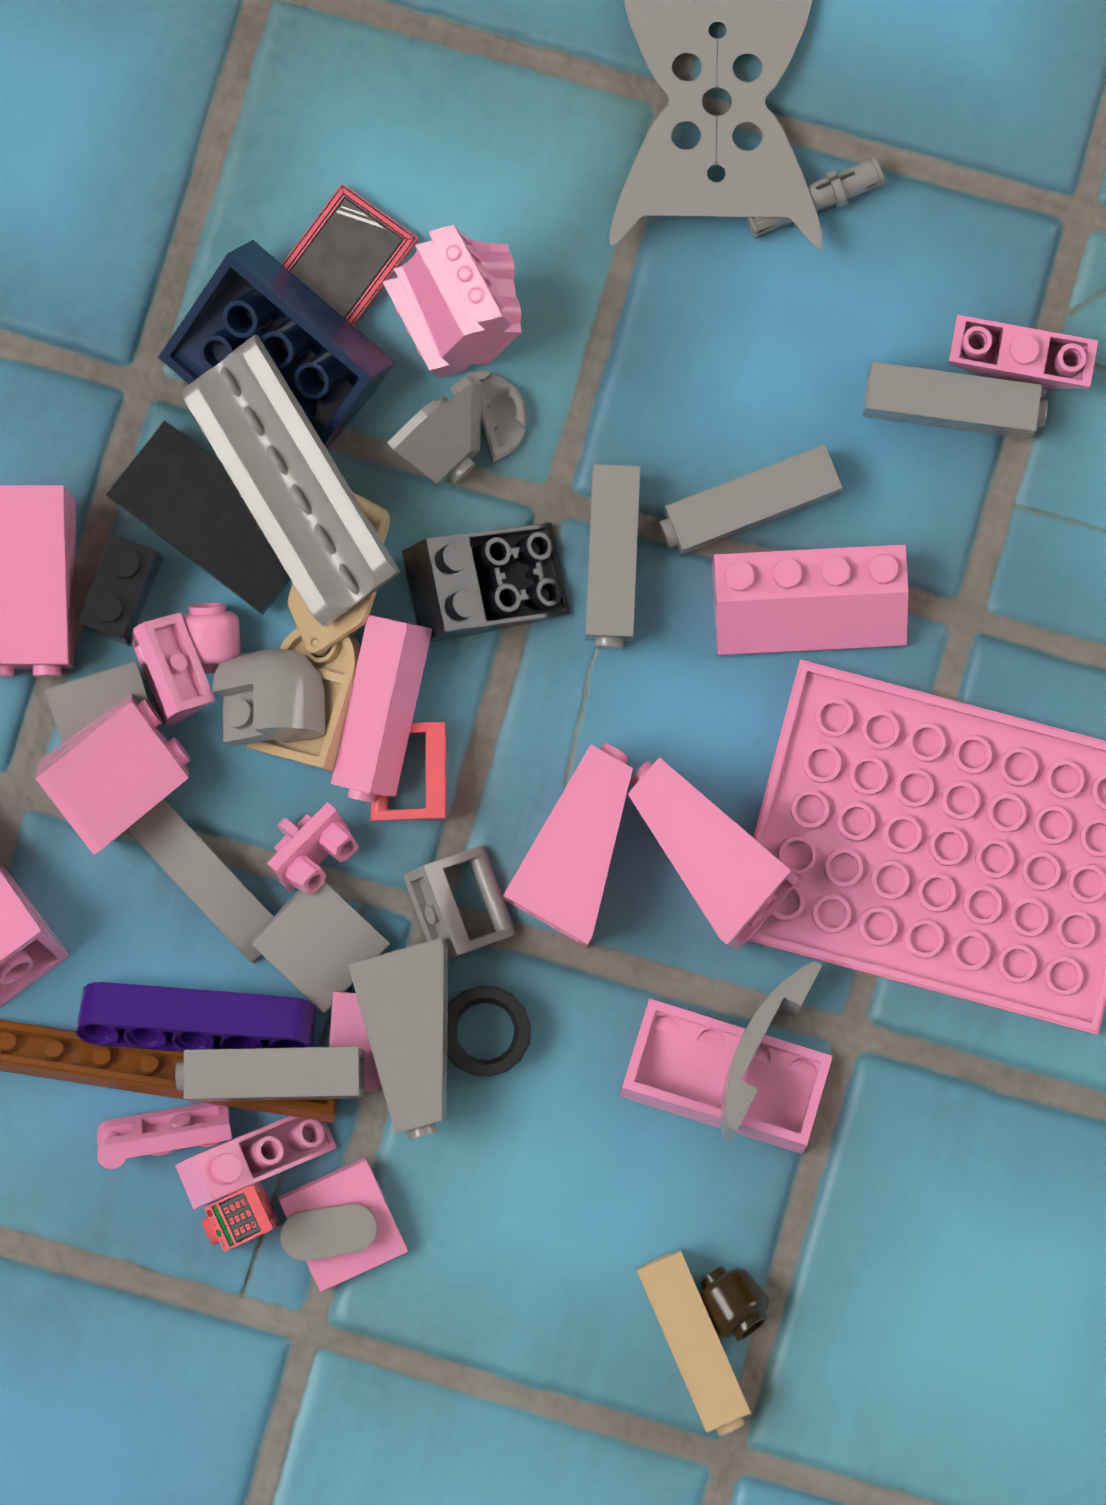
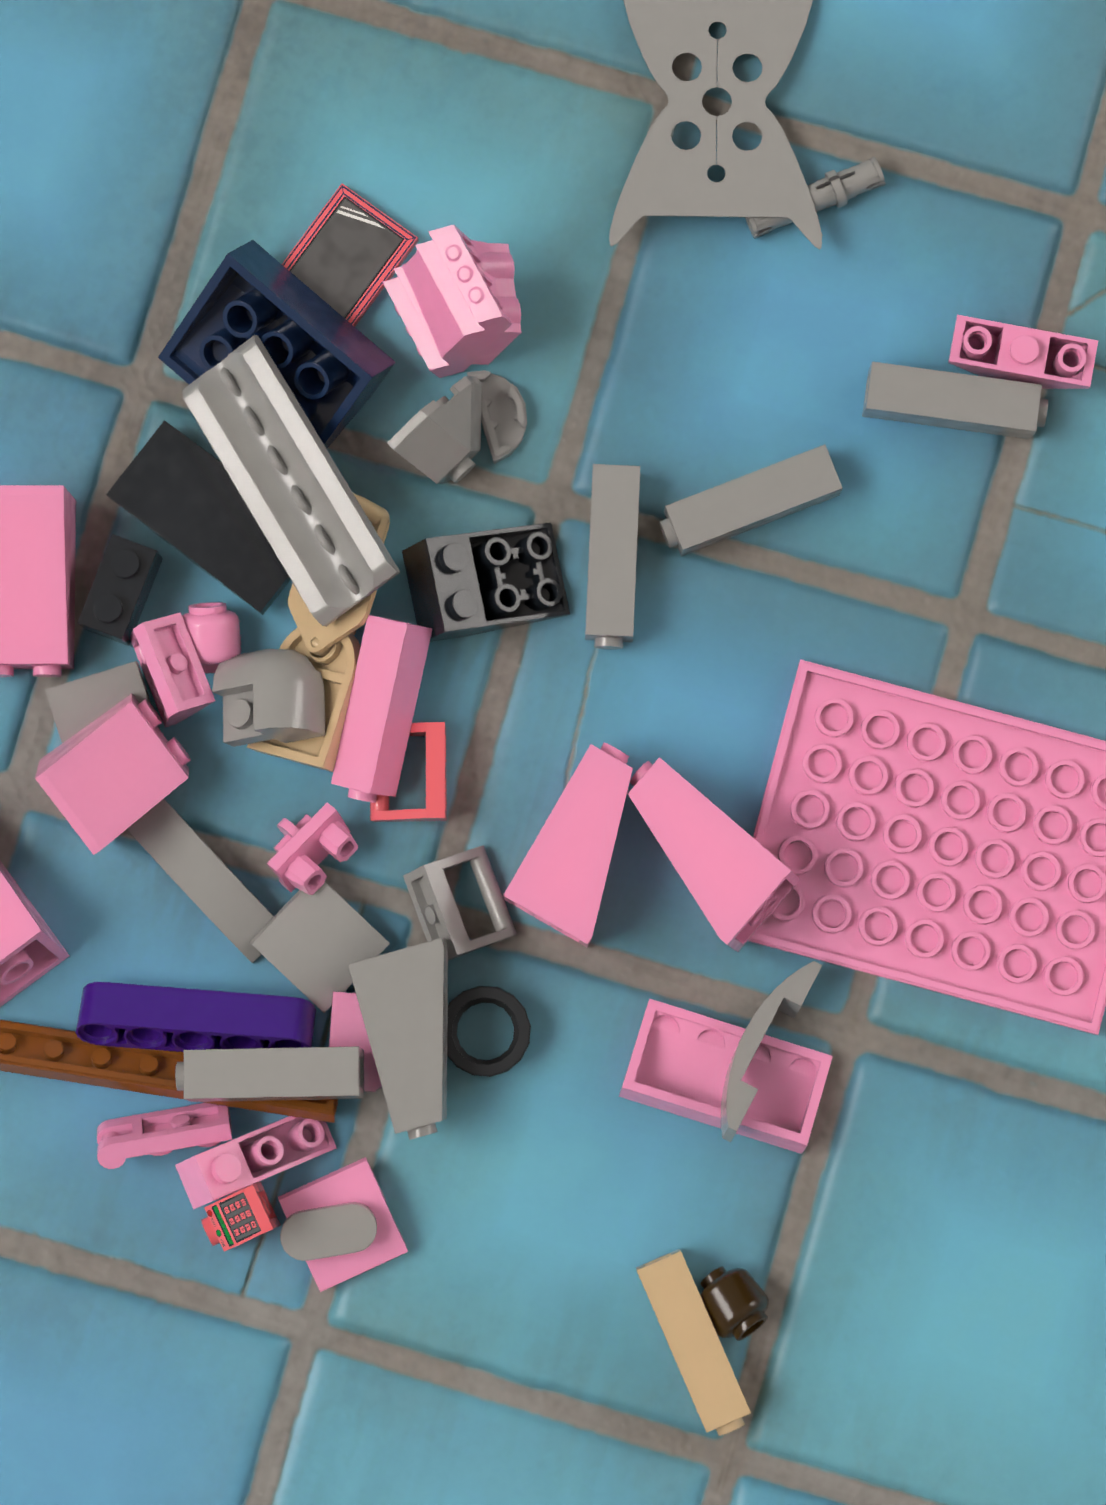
(810, 600): bright pink slope -> none

